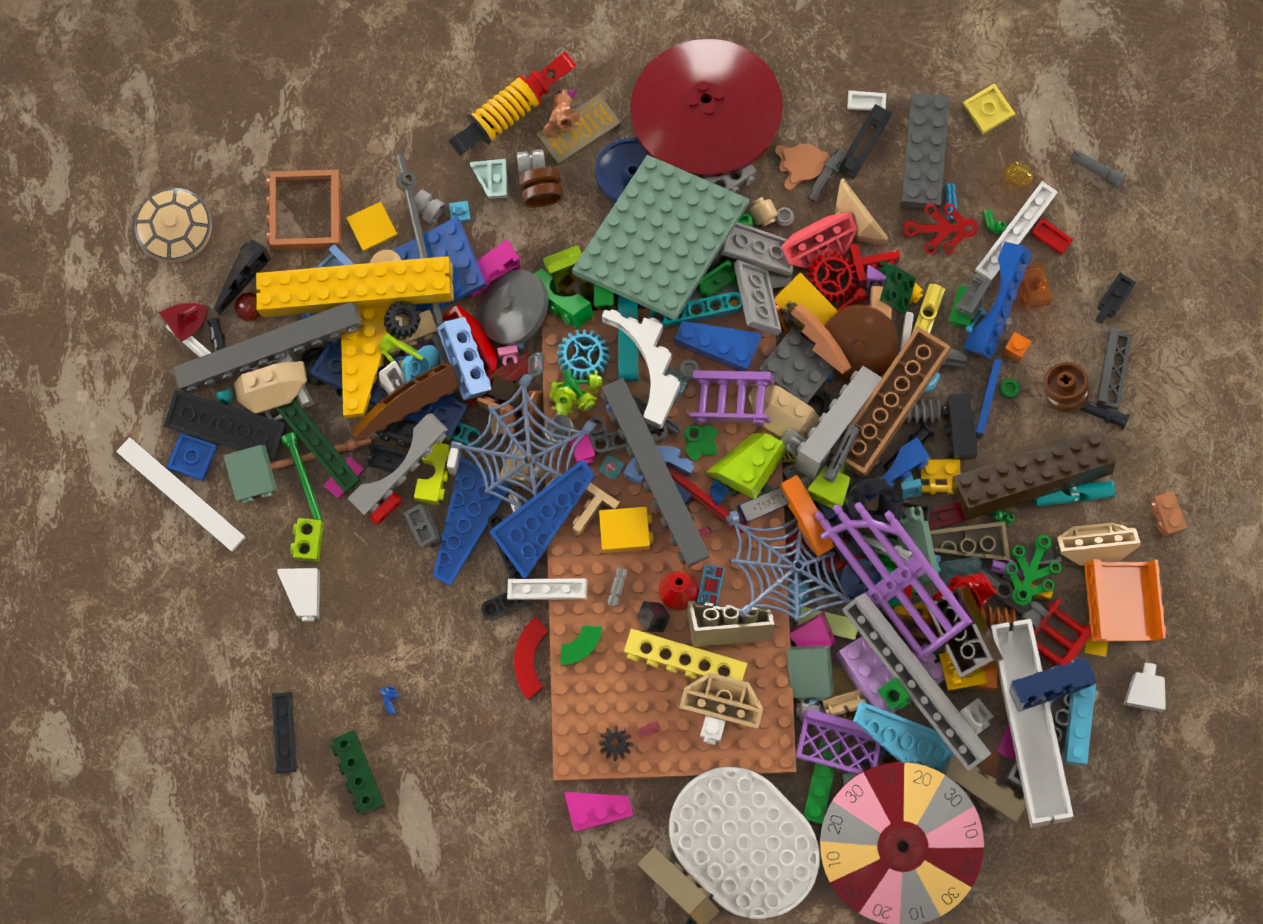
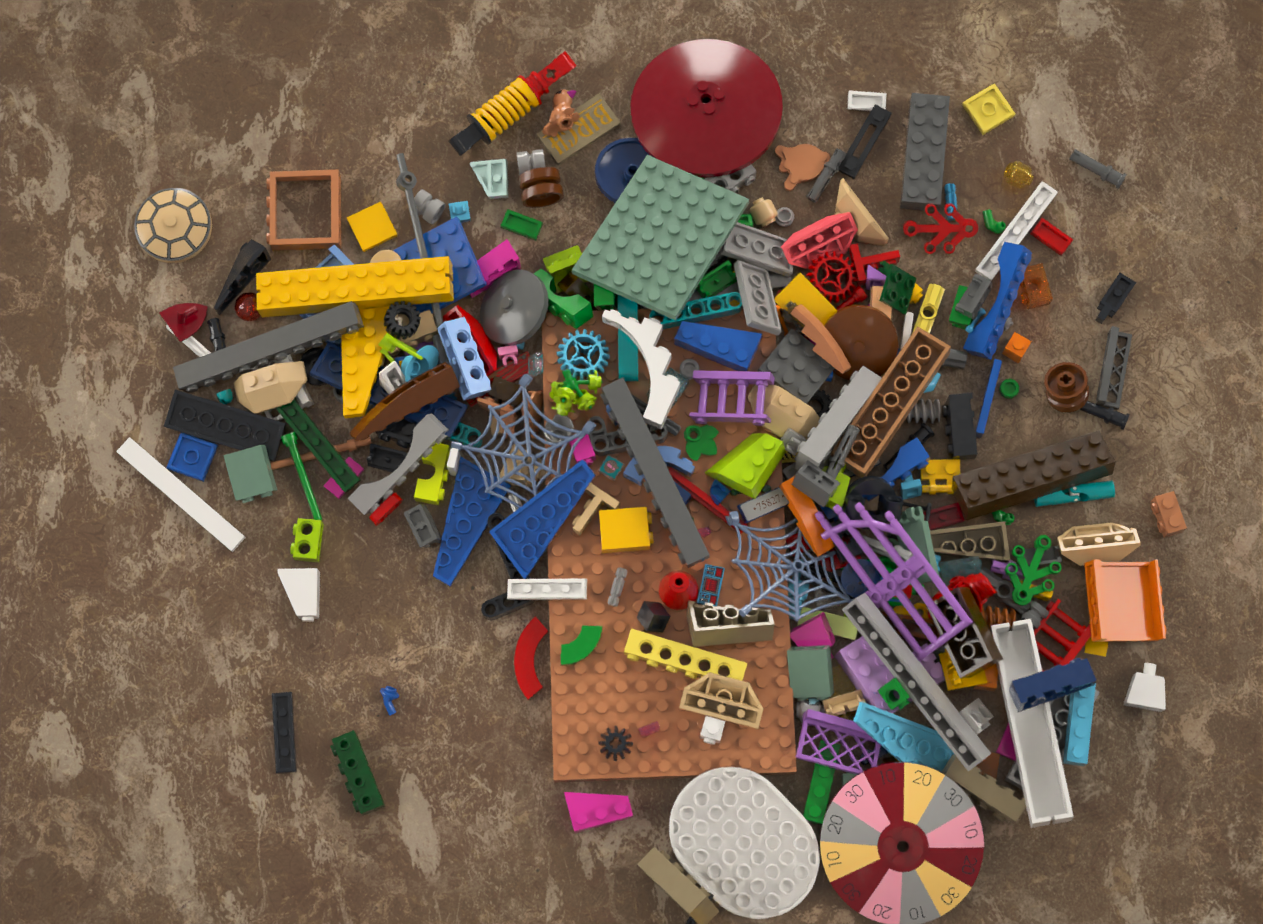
(521, 225): none -> green tile
(815, 483): none -> dark grey hinge

